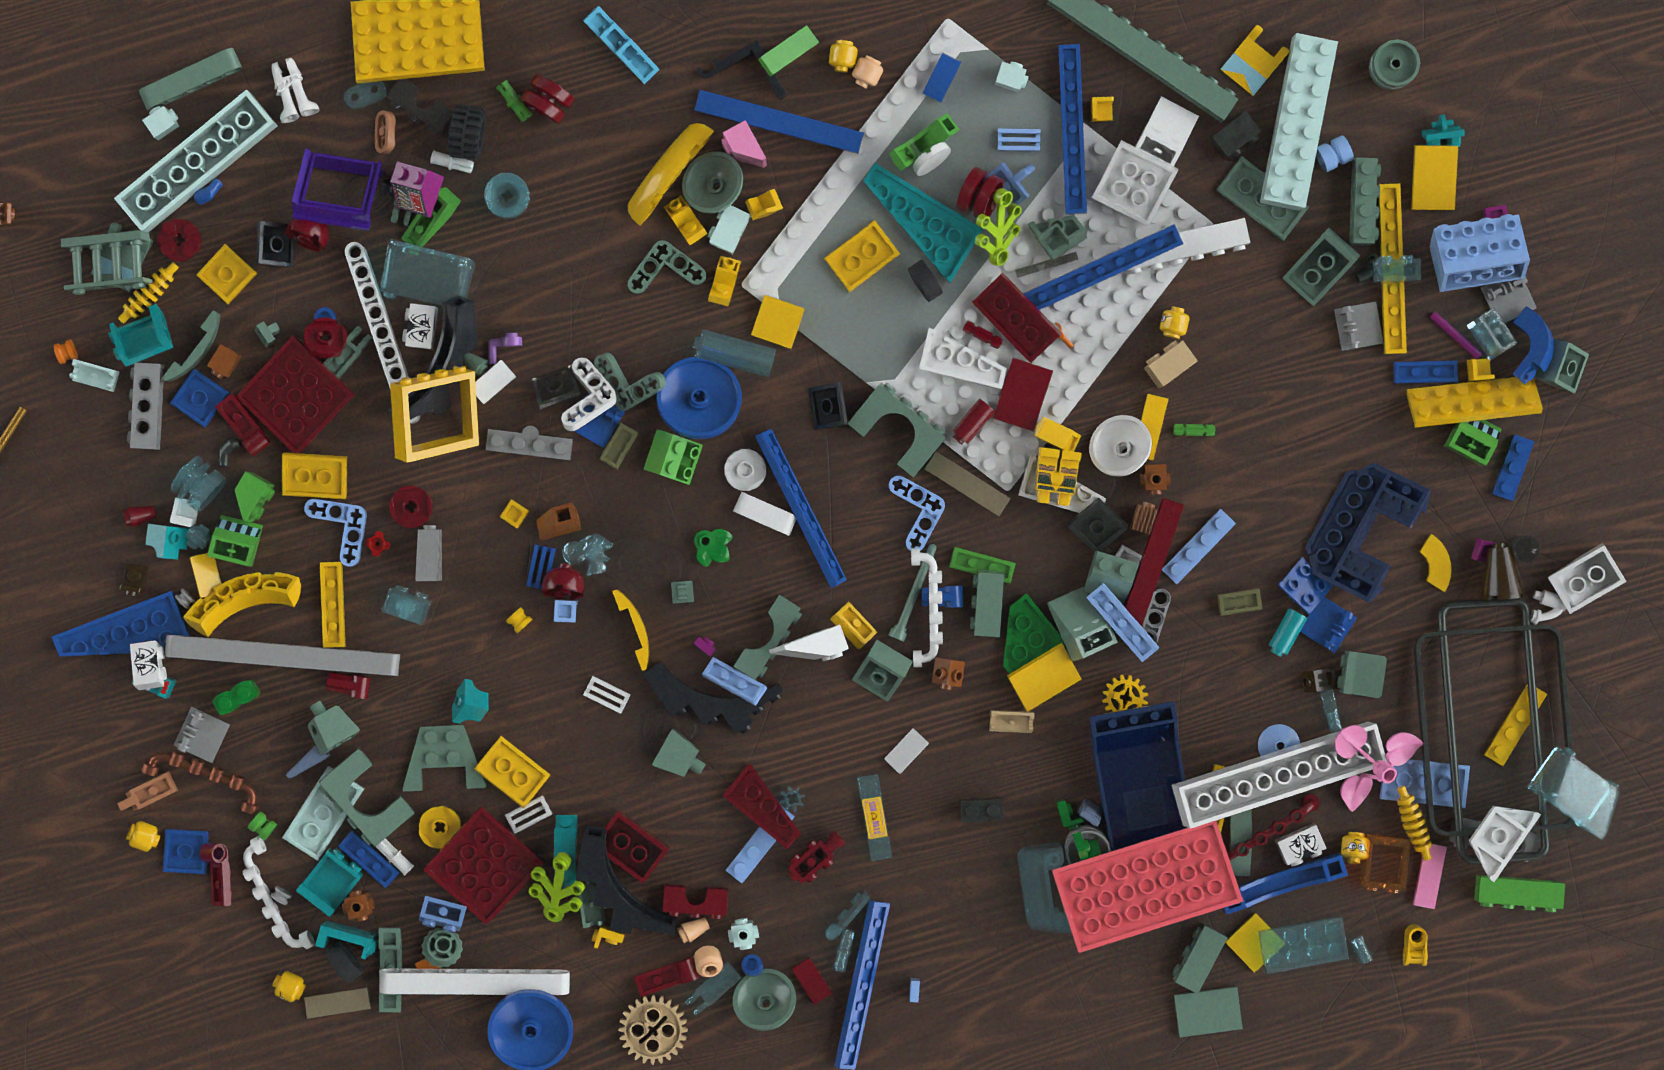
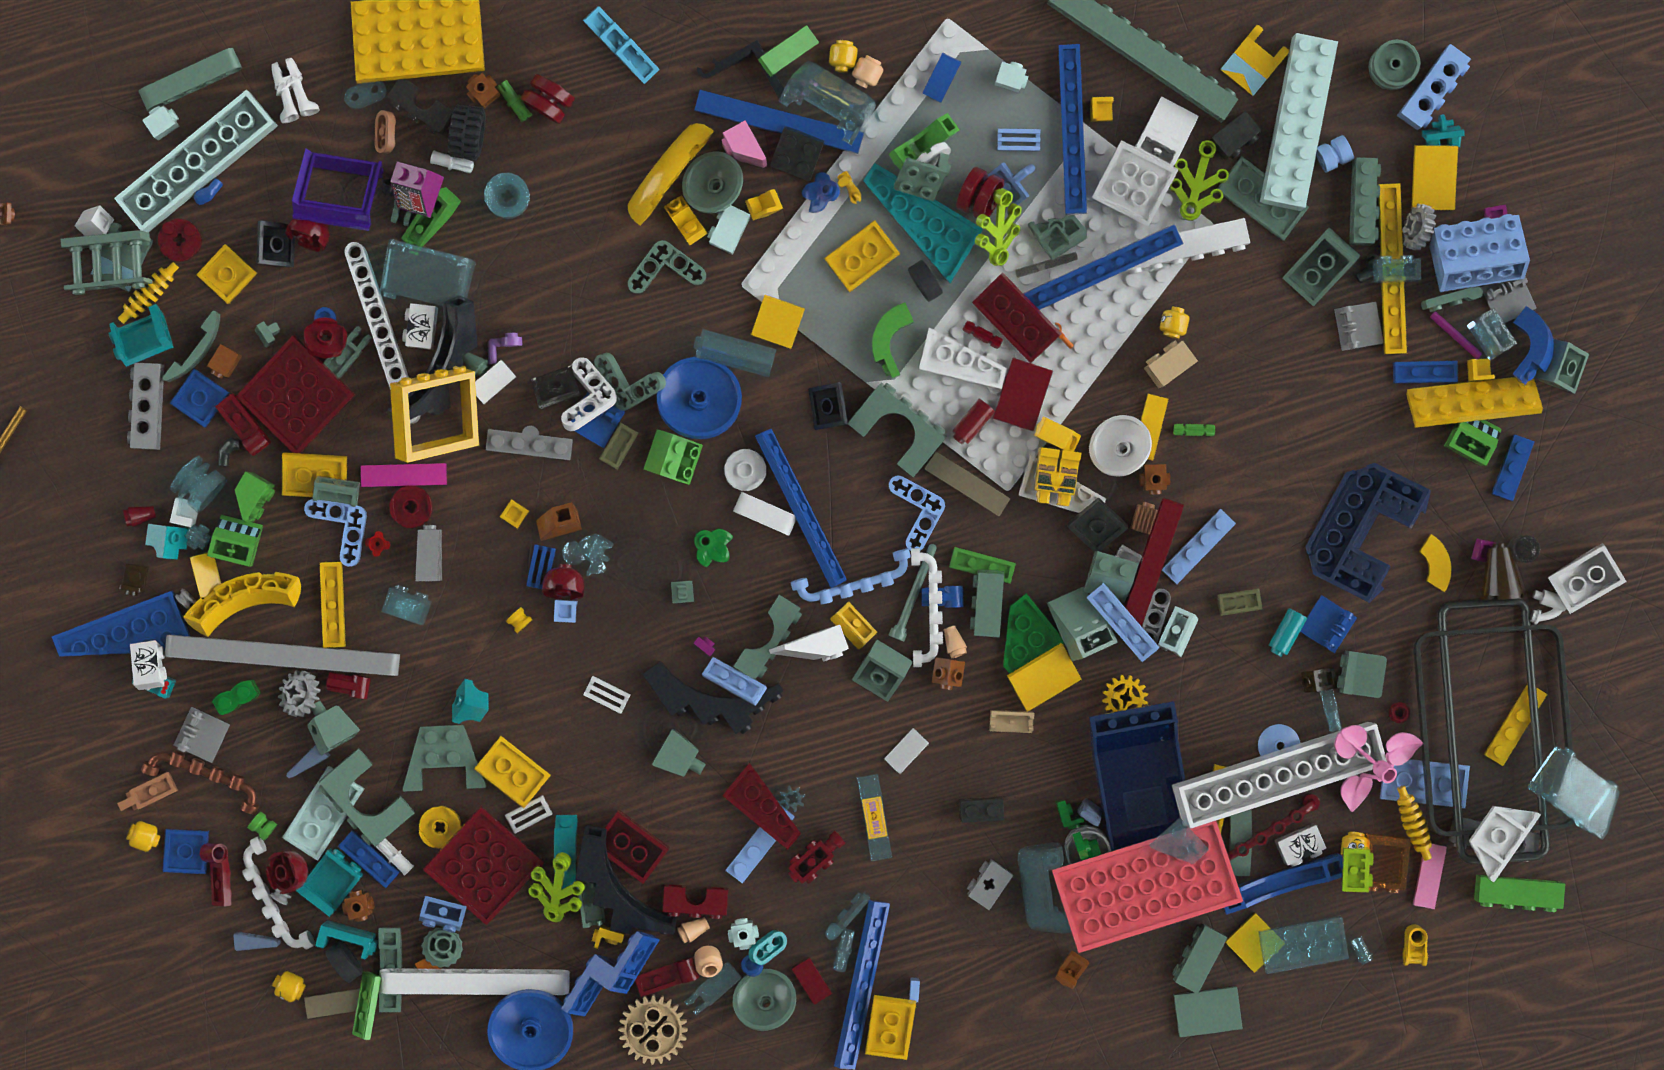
(65, 351): orange wheel -> none
(94, 221): none -> white panel
(94, 375): light aqua hinge -> none
(250, 941): none -> sand blue slope
(287, 871): none -> dark red cylinder
(296, 703): none -> light grey gear
(336, 490): none -> sand green hinge
(366, 1005): none -> bright green tile
(403, 475): none -> dark pink tile
(486, 96): none -> dark orange brick
(609, 973): none -> blue bracket
(642, 653): yellow slope -> none
(724, 281): yellow slope -> none
(766, 948): none -> teal plate
(797, 153): none -> pearl dark grey plate
(820, 192): none -> blue plate
(832, 96): none -> clear light blue windscreen
(853, 192): none -> yellow arm
(865, 584): none -> light blue bar
(887, 326): none -> bright green arch
(890, 1027): none -> yellow tile
(922, 178): none -> sand green bracket
(954, 643): none -> light nougat cone
(1000, 878): none -> light grey brick
(1071, 969): none -> dark orange bracket
(1178, 631): none -> light aqua brick
(1180, 843): none -> clear light blue wing
(1198, 185): none -> lime plant
(1304, 586): blue hinge -> none
(1356, 869): none -> lime bracket
(1405, 712): none -> dark red plate
(1418, 227): none -> light grey gear
(1449, 57): none -> light blue brick
(1452, 298): none -> sand green hinge

